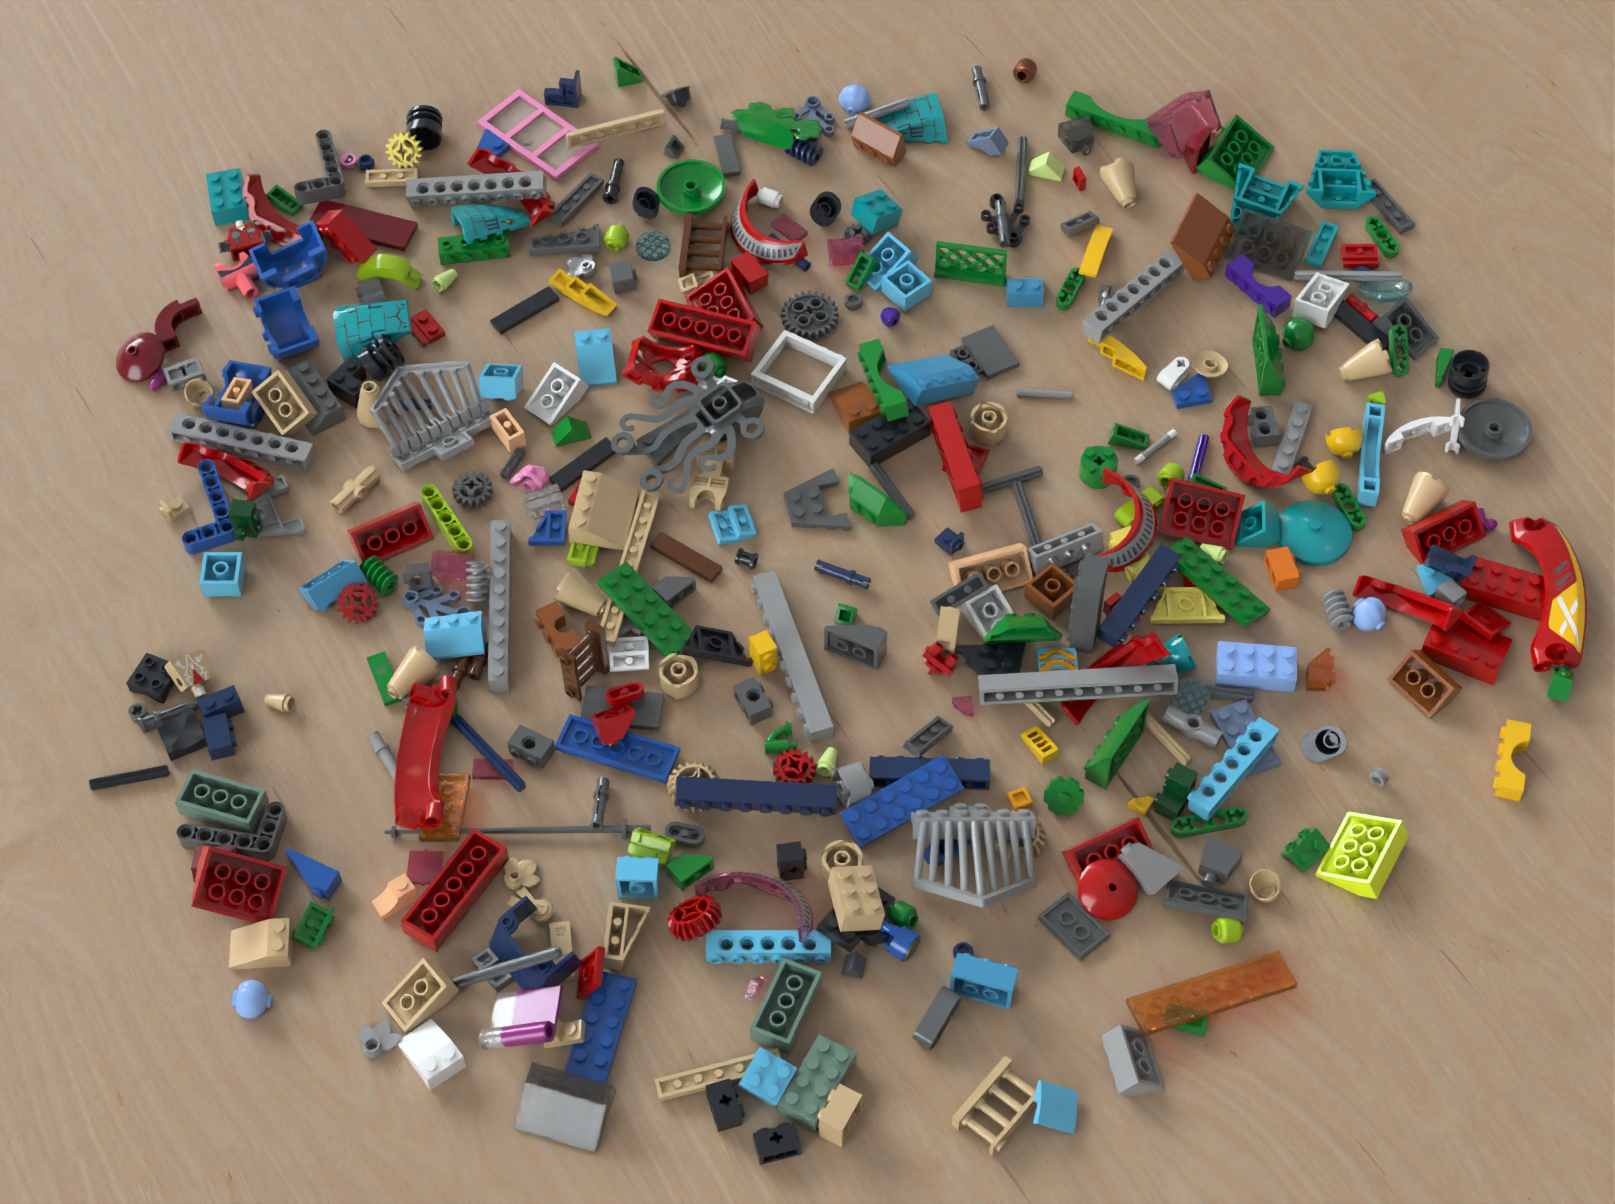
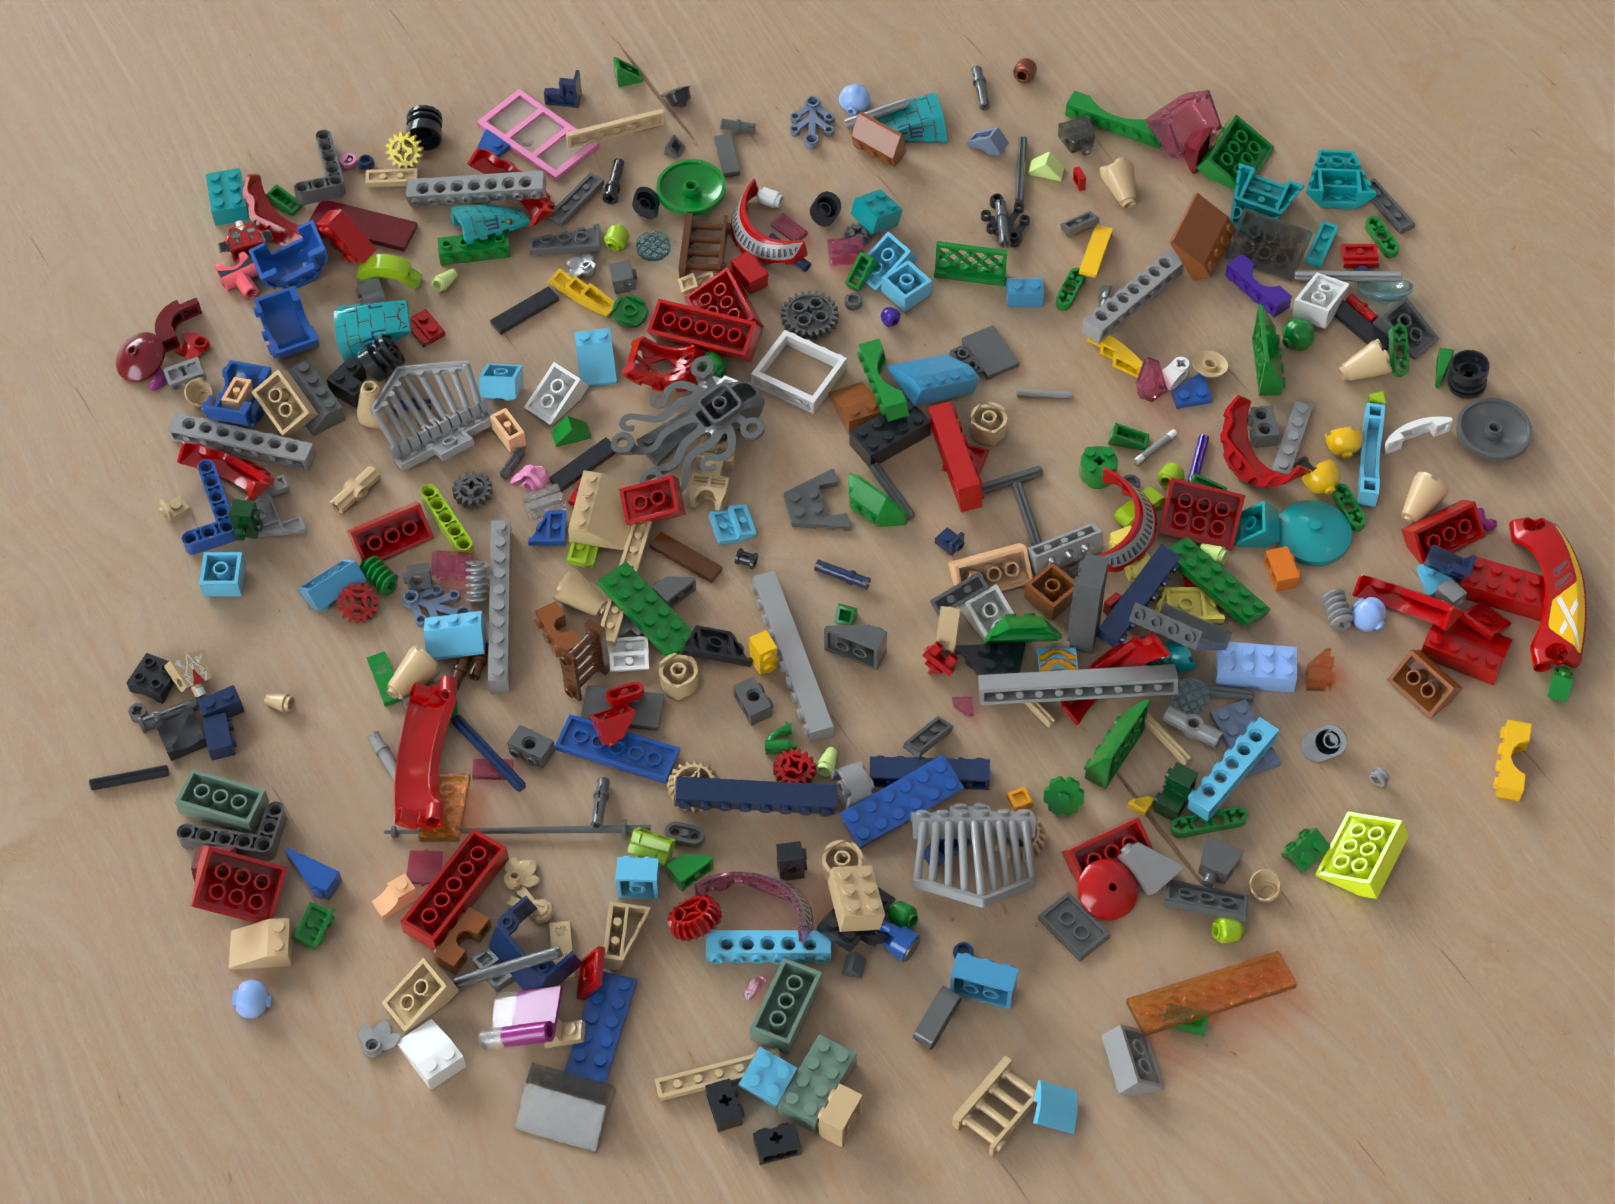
(193, 345): none -> red plate
(469, 926): none -> dark orange arch
(629, 311): none -> green tile
(652, 500): none -> red slope
(774, 126): green plant -> none
(805, 151): dark blue piece -> none
(1045, 757): yellow slope -> none
(1151, 380): none -> clear pink slope
(1181, 627): none -> dark grey panel
(1455, 421): white flag -> none

